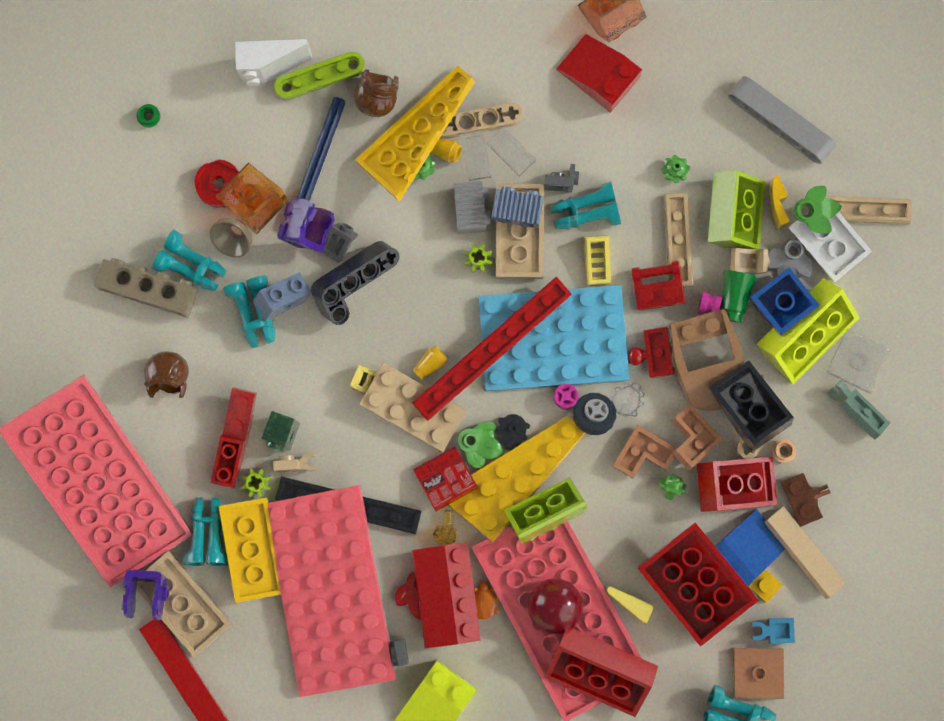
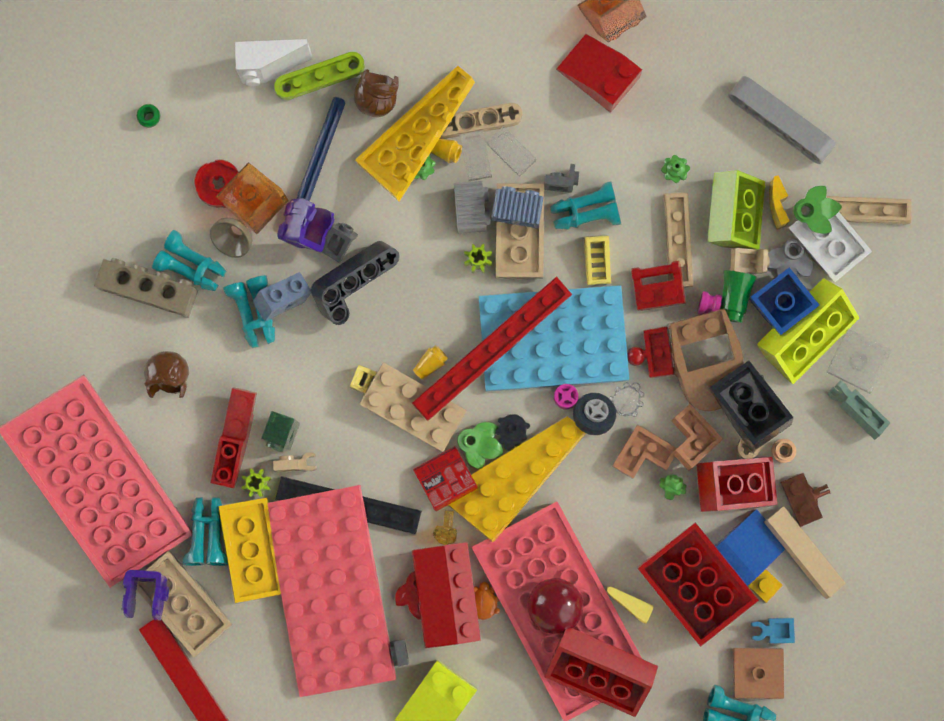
(546, 510): lime slope -> none

